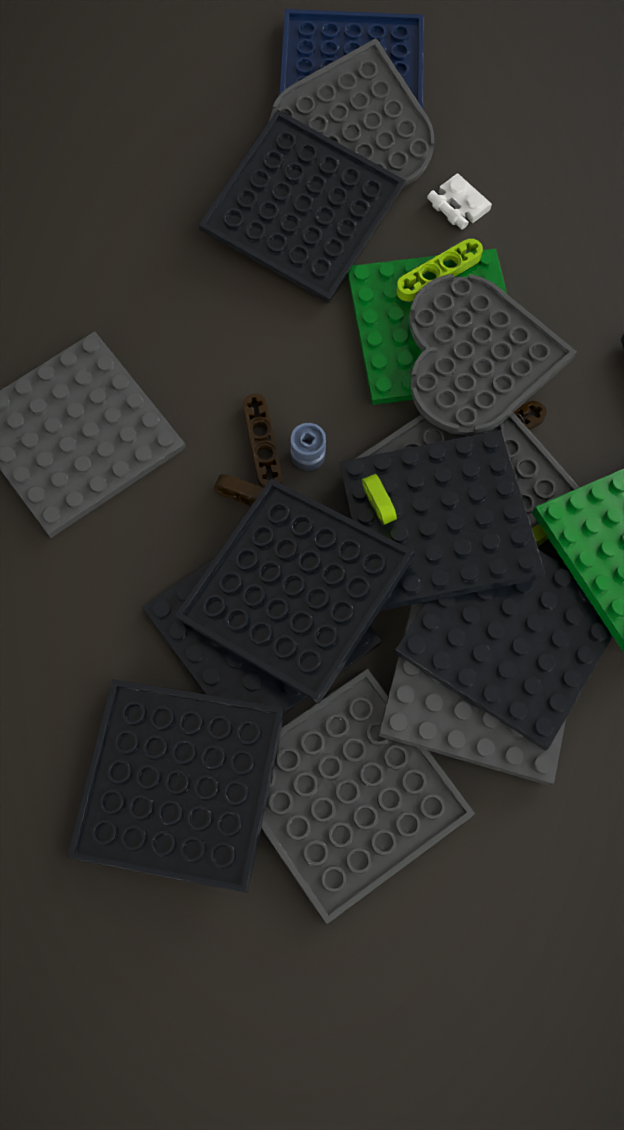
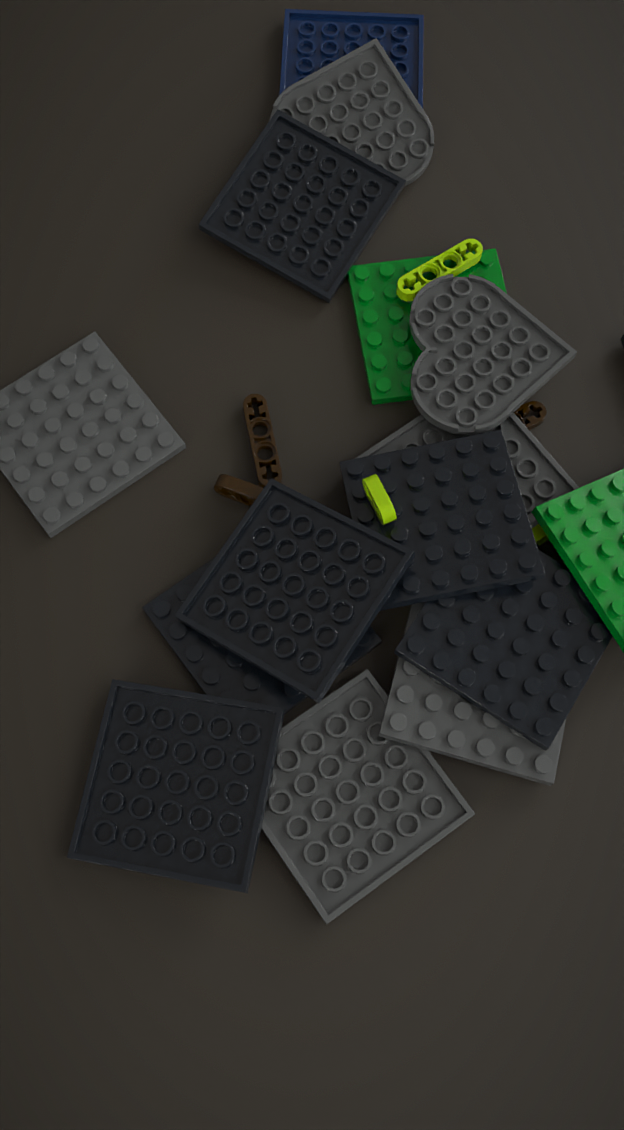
(308, 446): sand blue wheel -> none
(463, 197): white plate -> none

